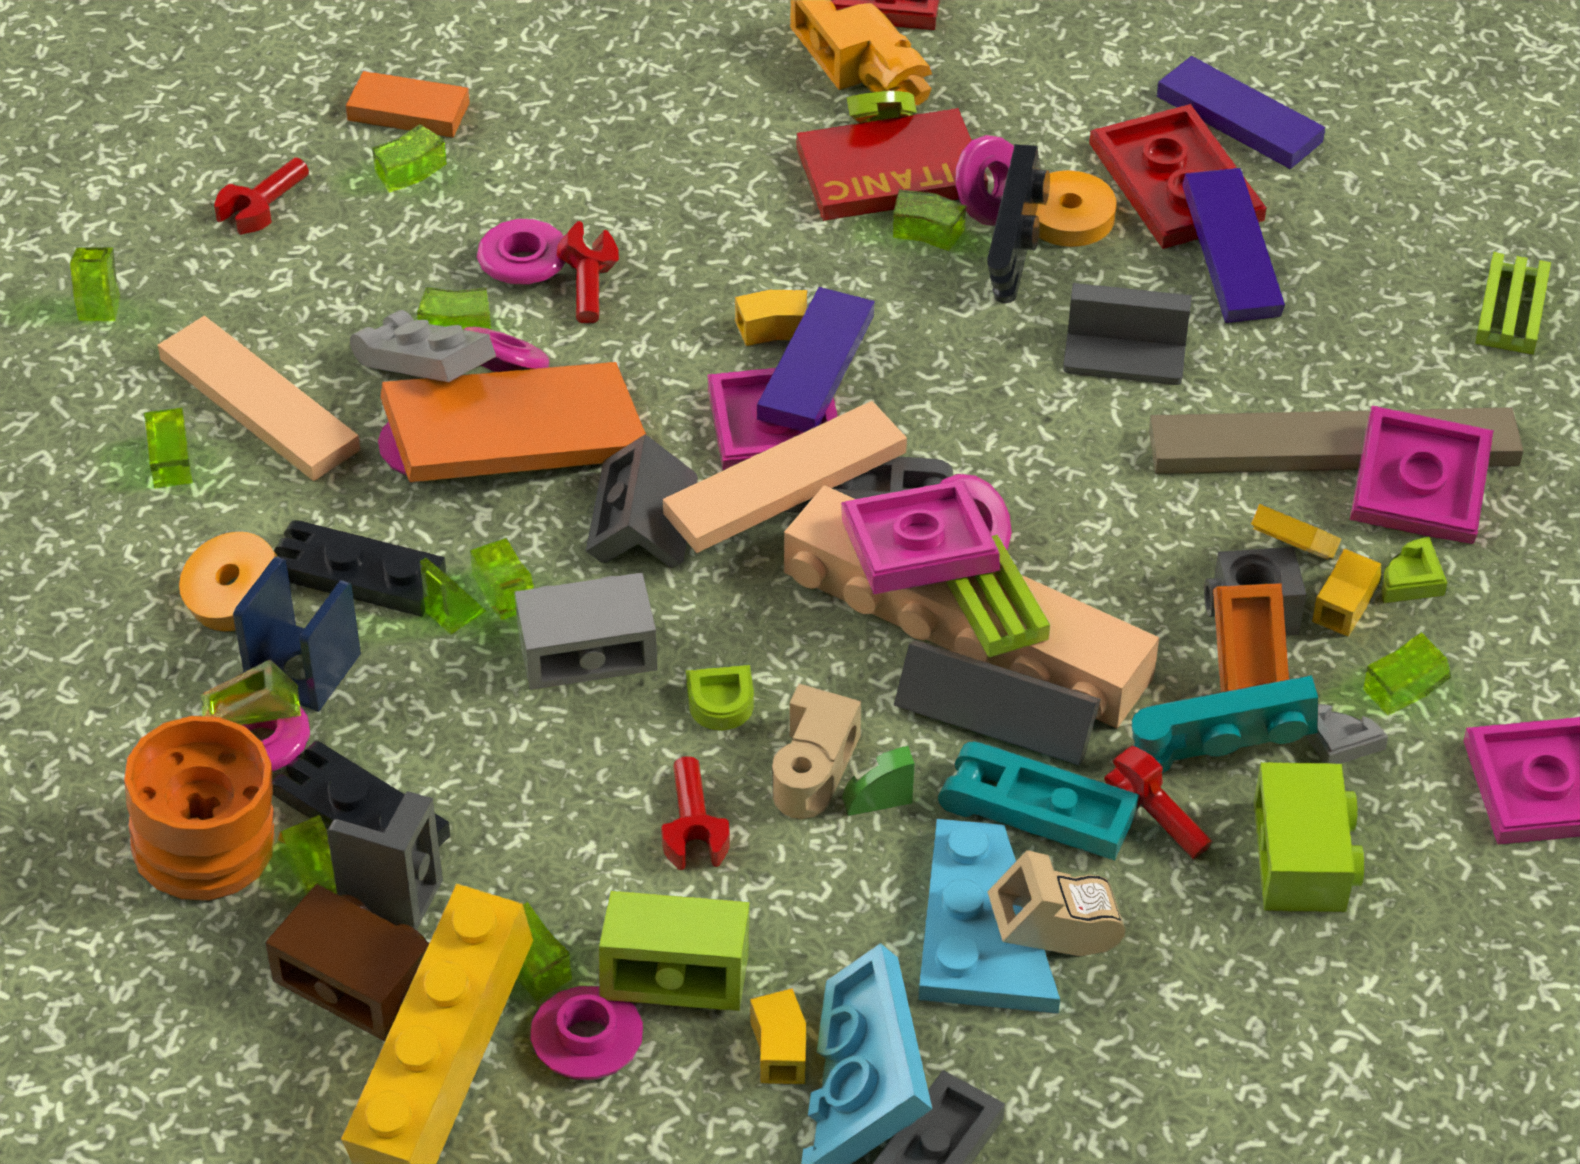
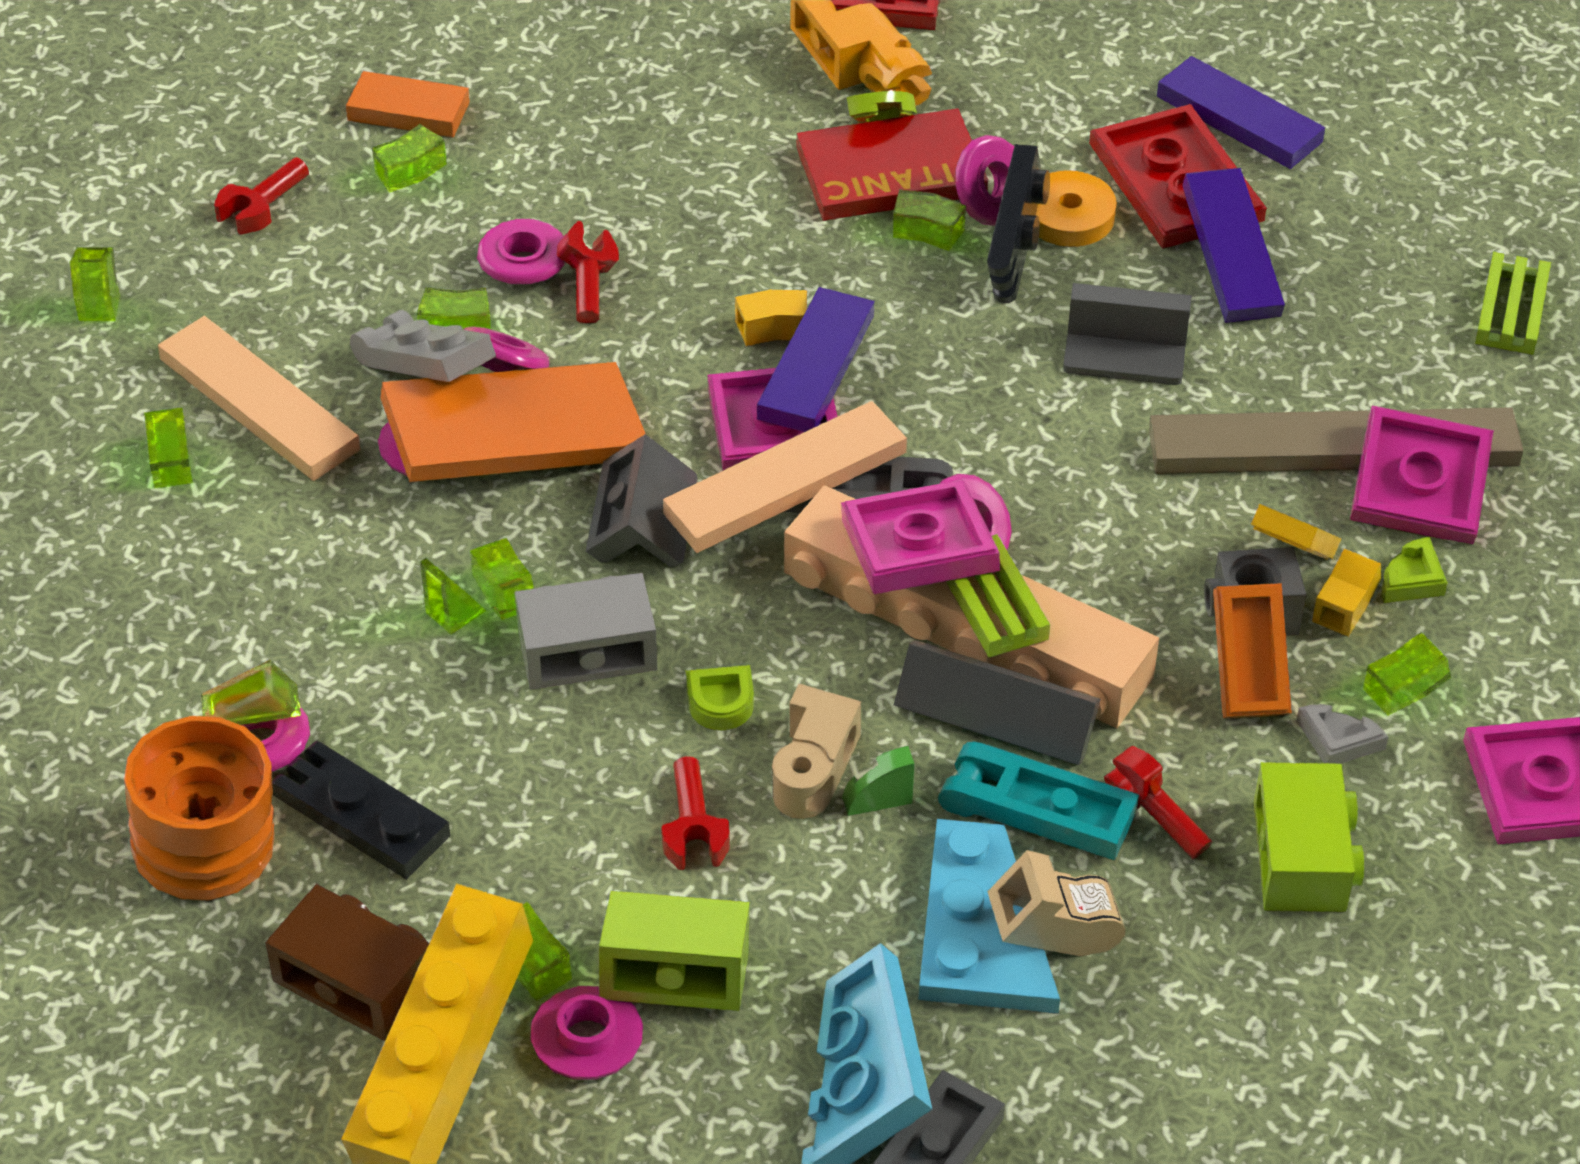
(210, 569): light orange piece -> none
(269, 632): dark blue piece -> none
(308, 854): clear neon green piece -> none
(376, 569): black hinge -> none
(390, 870): dark grey panel -> none
(781, 1037): yellow piece -> none
(1227, 721): teal plate -> none

